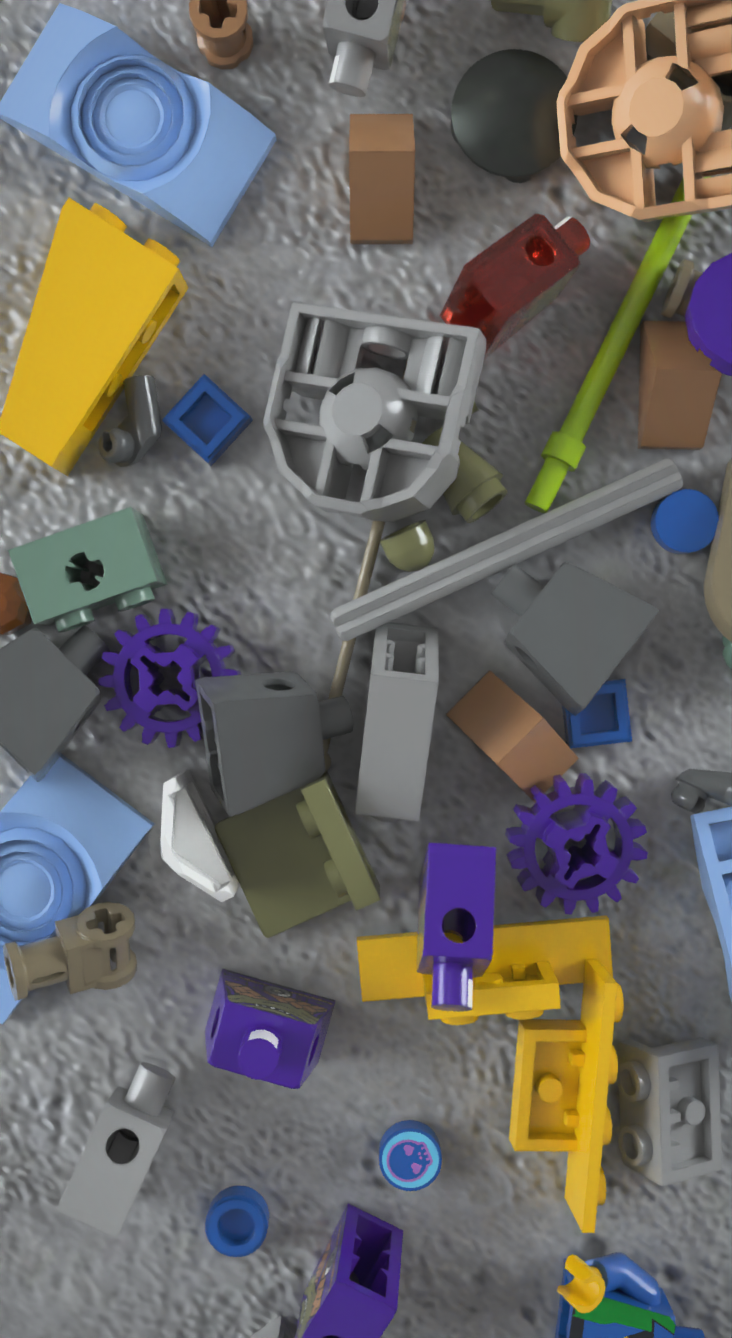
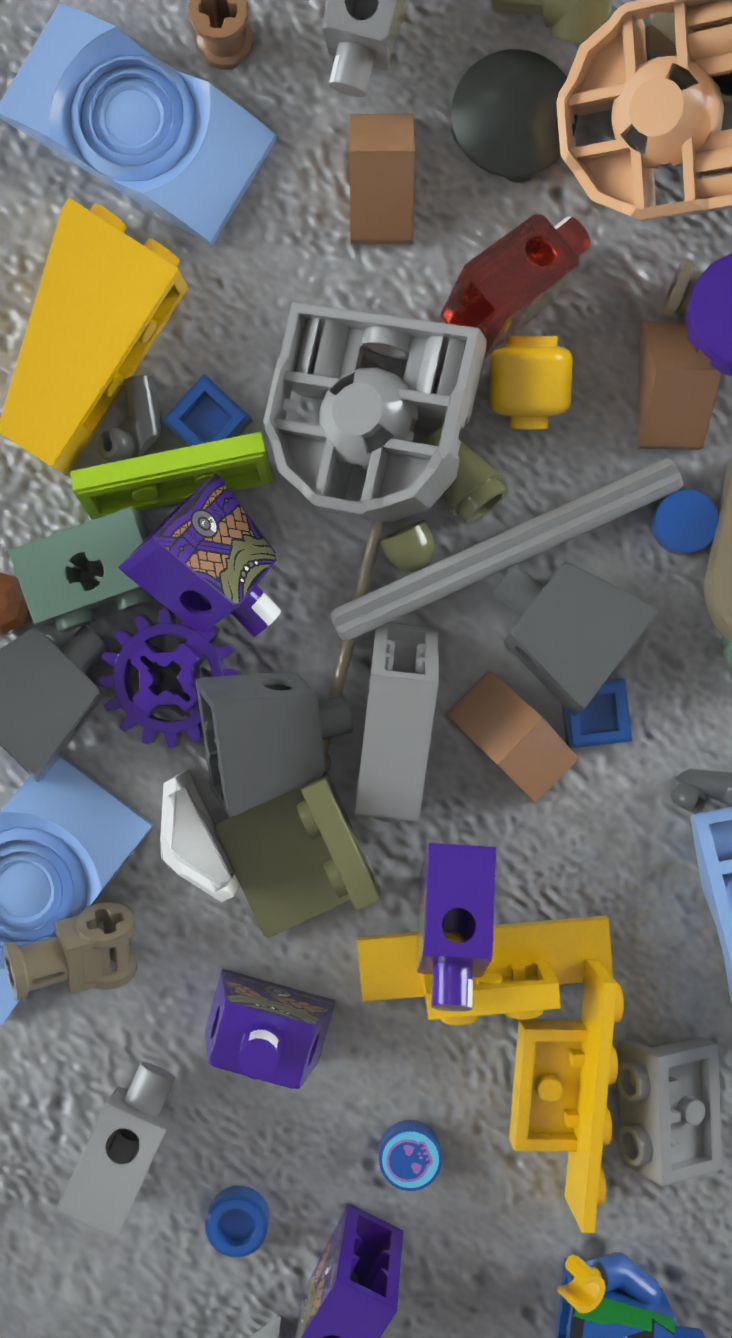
(171, 475): none -> lime tile
(207, 562): none -> torso
(530, 380): none -> yellow head
(565, 446): lime bar -> none
(595, 859): dark purple gear -> none

